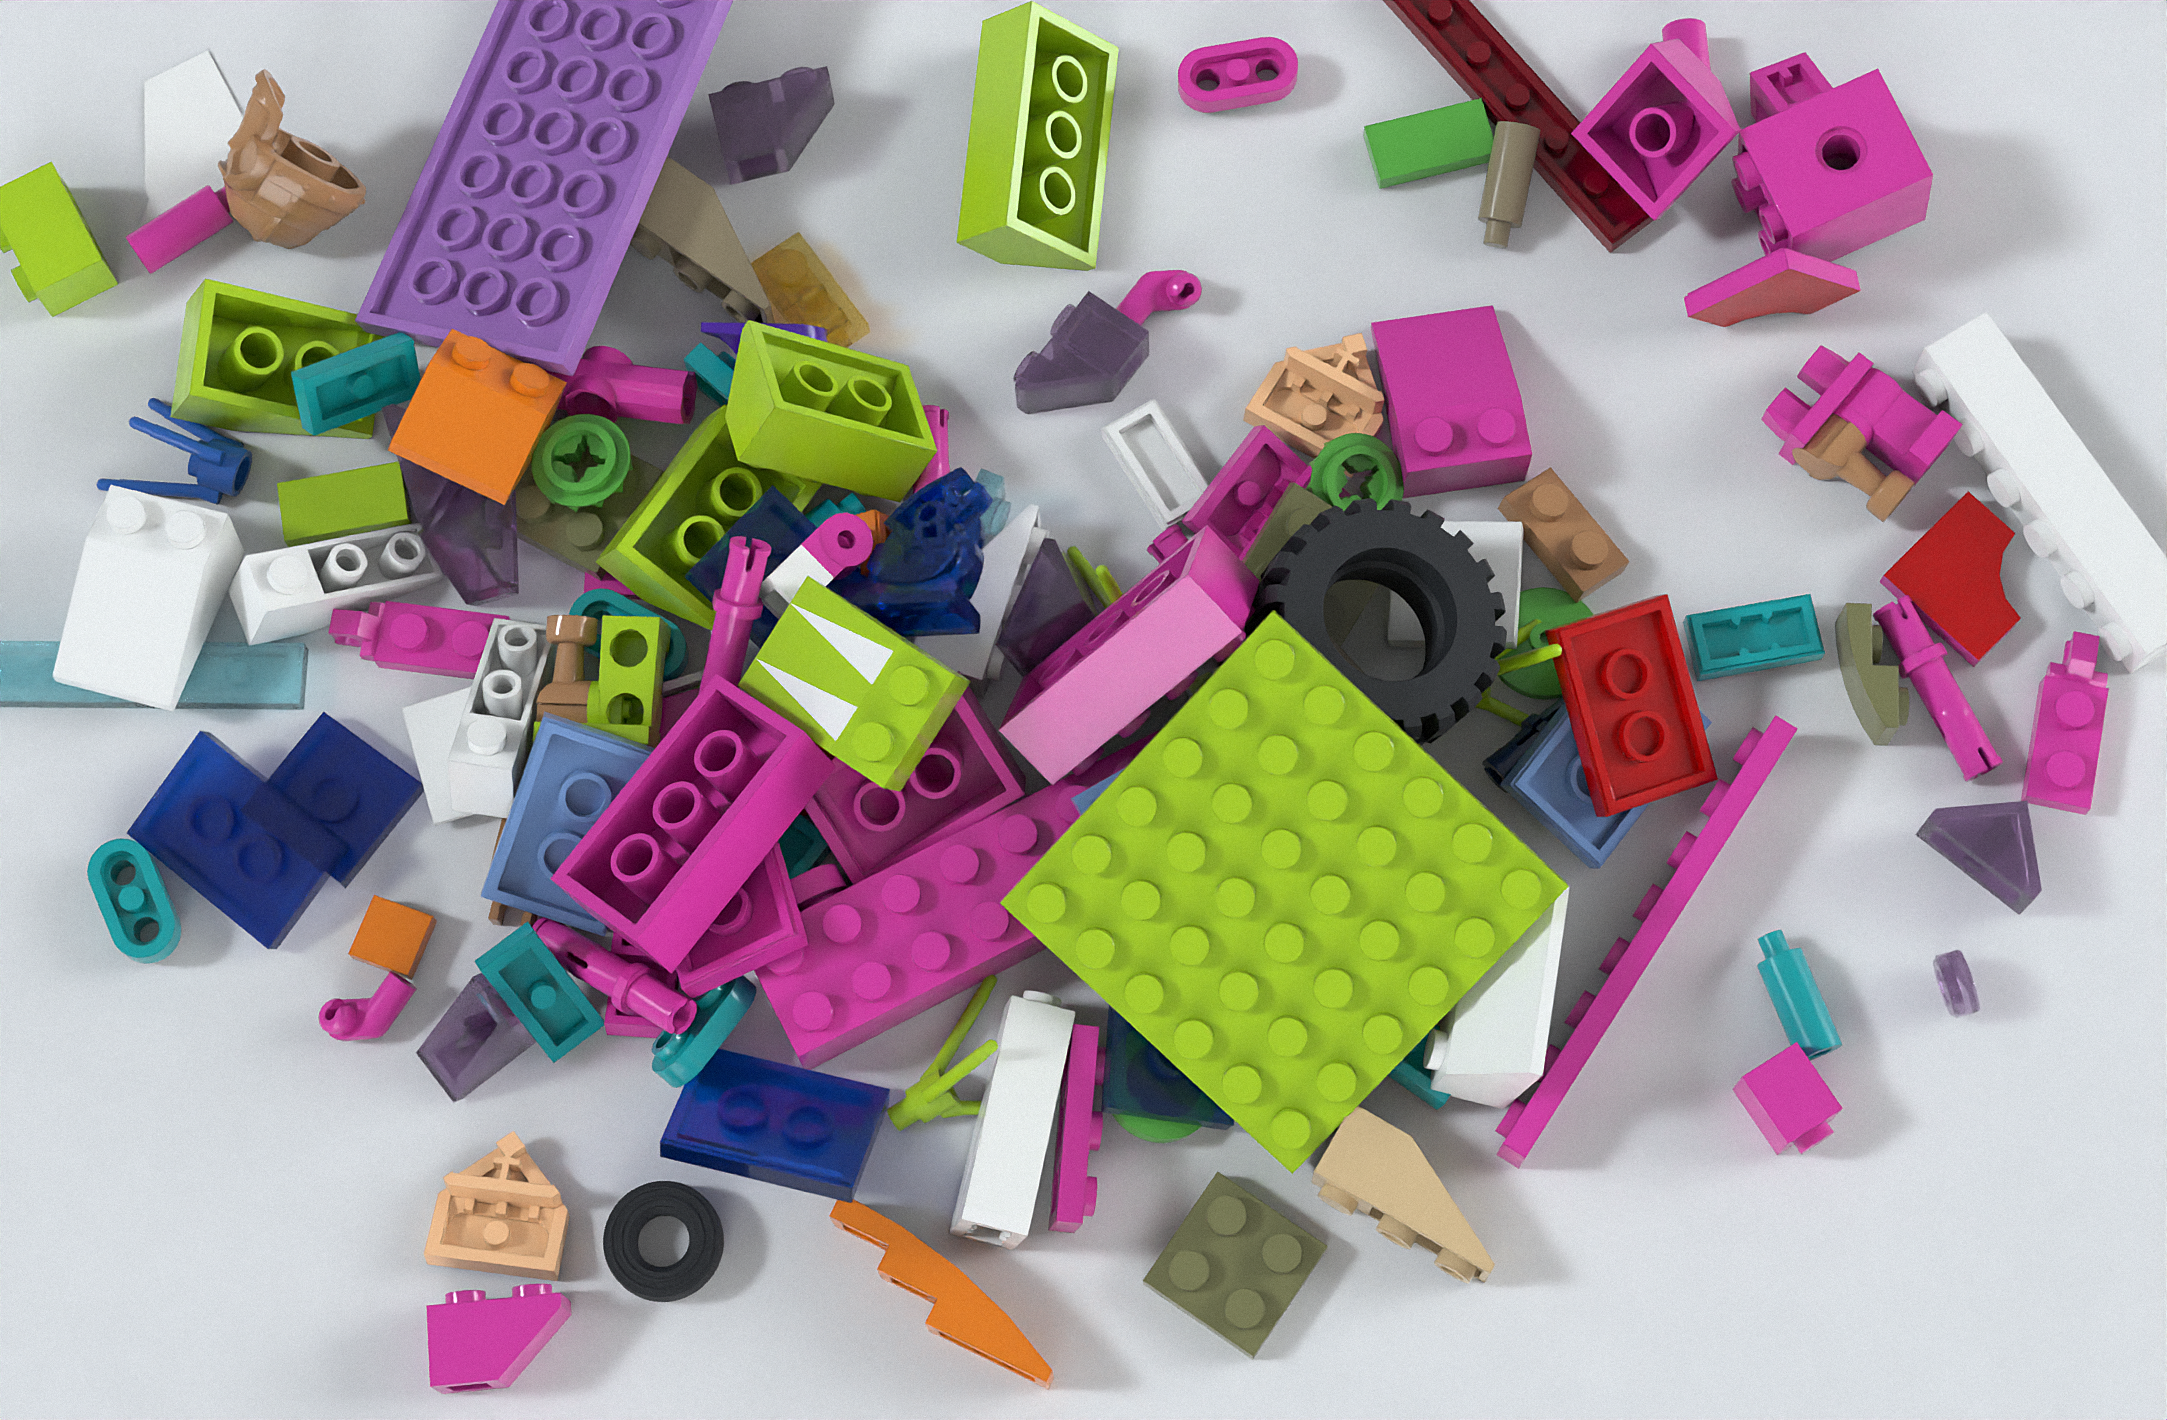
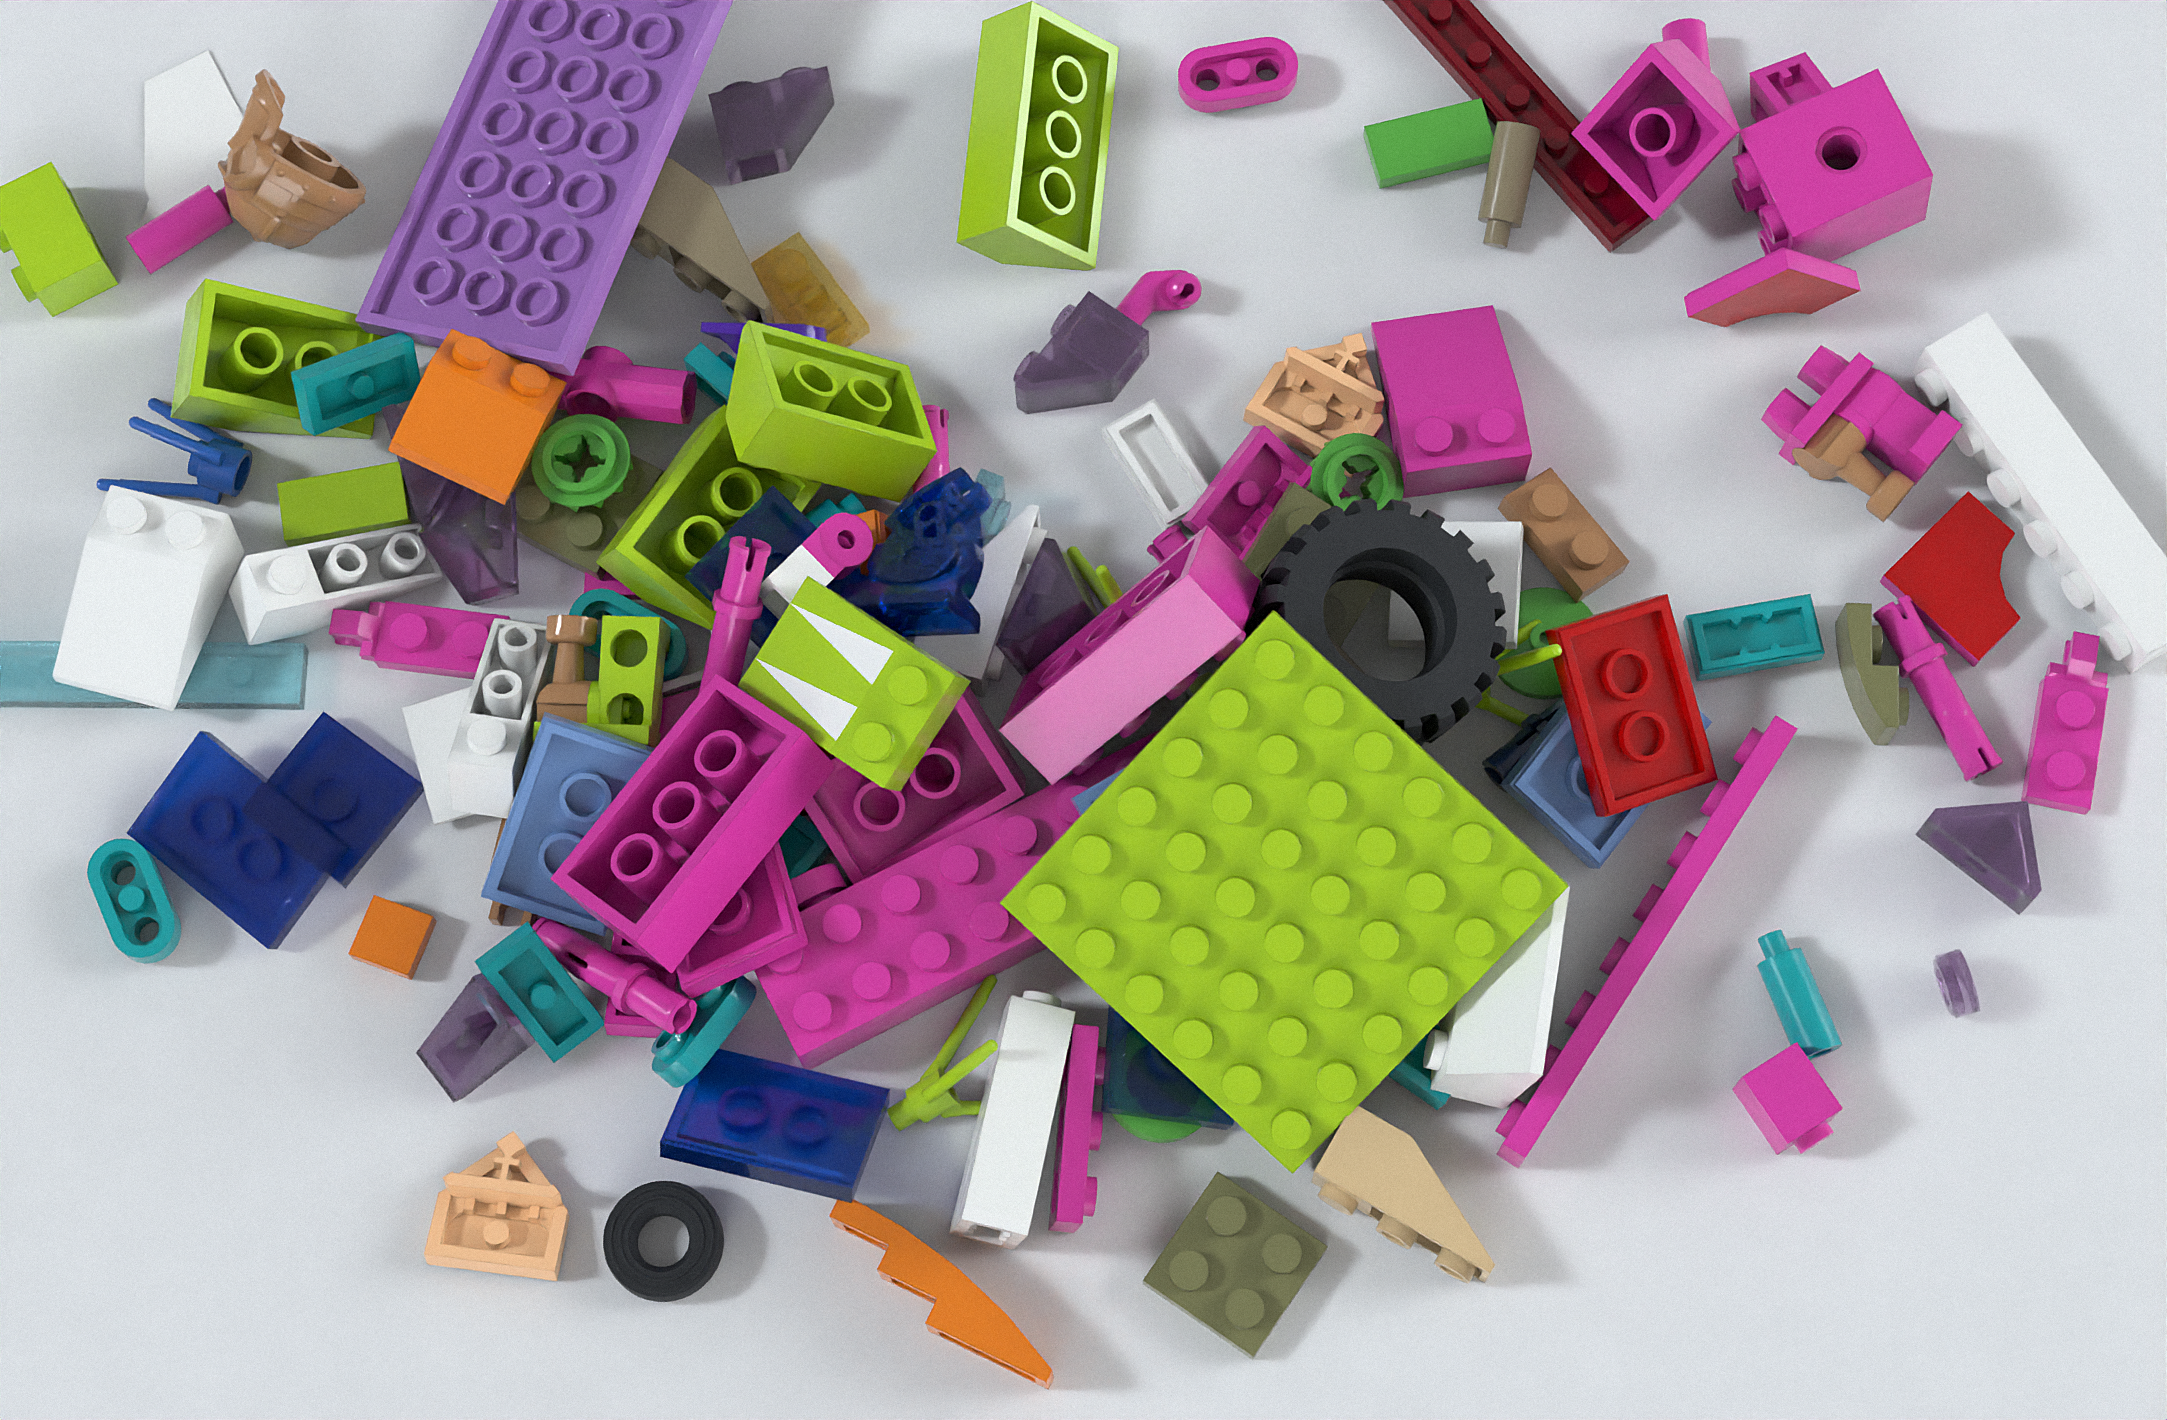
(367, 1016): dark pink arm -> none
(490, 1341): dark pink slope -> none

